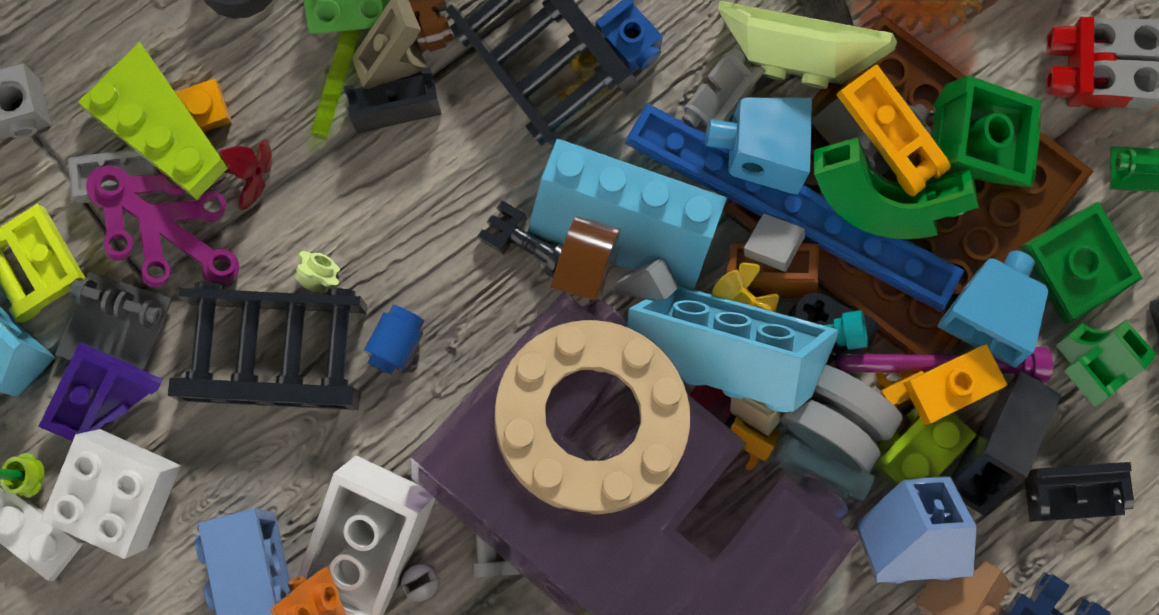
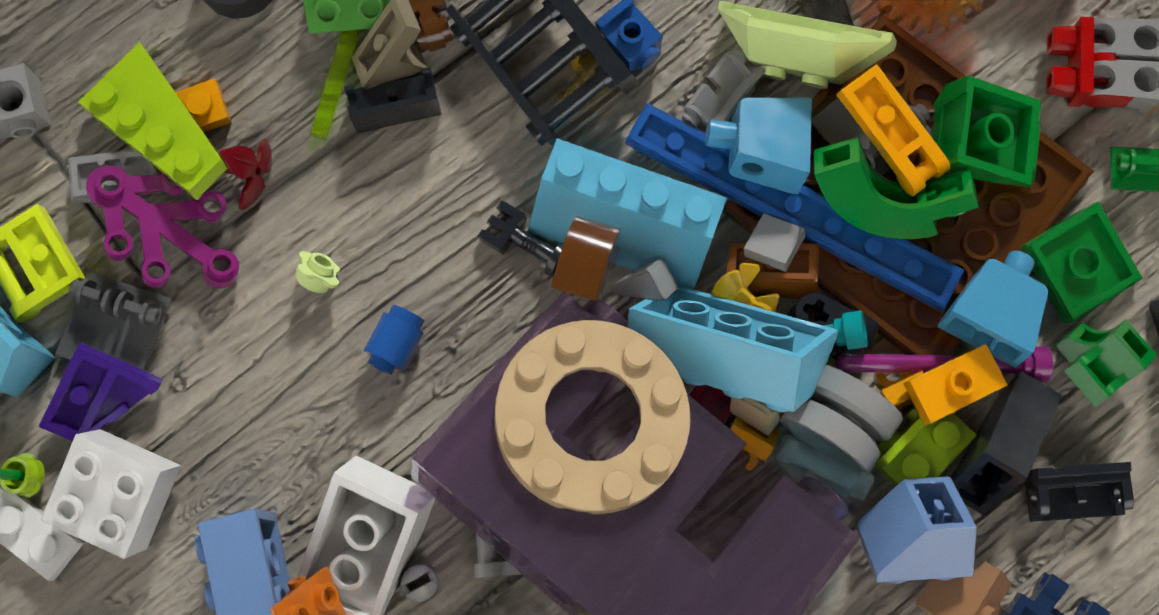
(289, 387): black fence -> none

